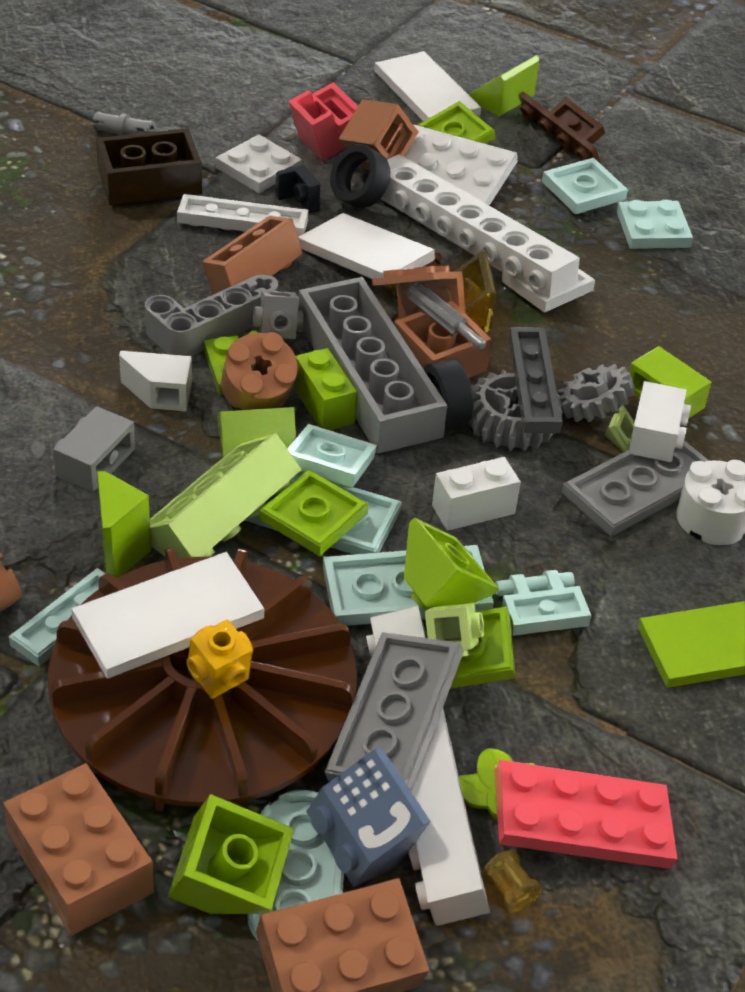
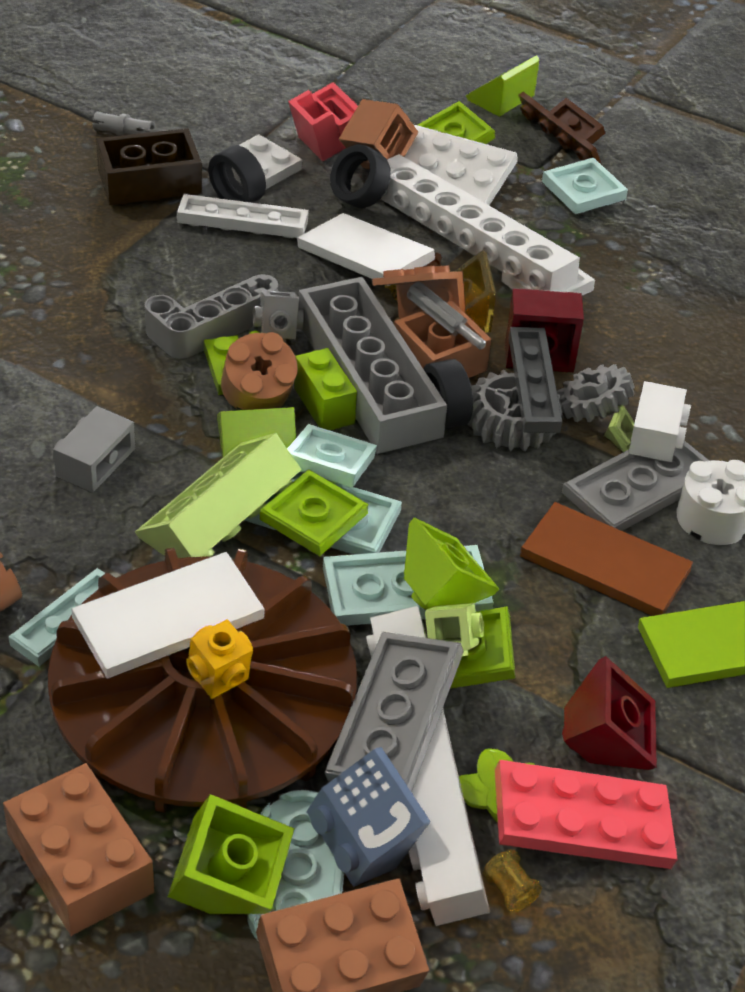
(124, 523): lime slope -> none
(157, 379): white slope -> none
(245, 166): none -> black tyre
(258, 251): nougat brick -> none
(301, 185): black bracket -> none
(423, 85): white tile -> none
(475, 493): white brick -> none
(543, 602): light aqua plate -> none
(556, 312): none -> dark red brick
(606, 559): none -> dark orange tile
(611, 720): none -> dark red slope
(654, 224): light aqua plate -> none
(665, 369): lime brick -> none

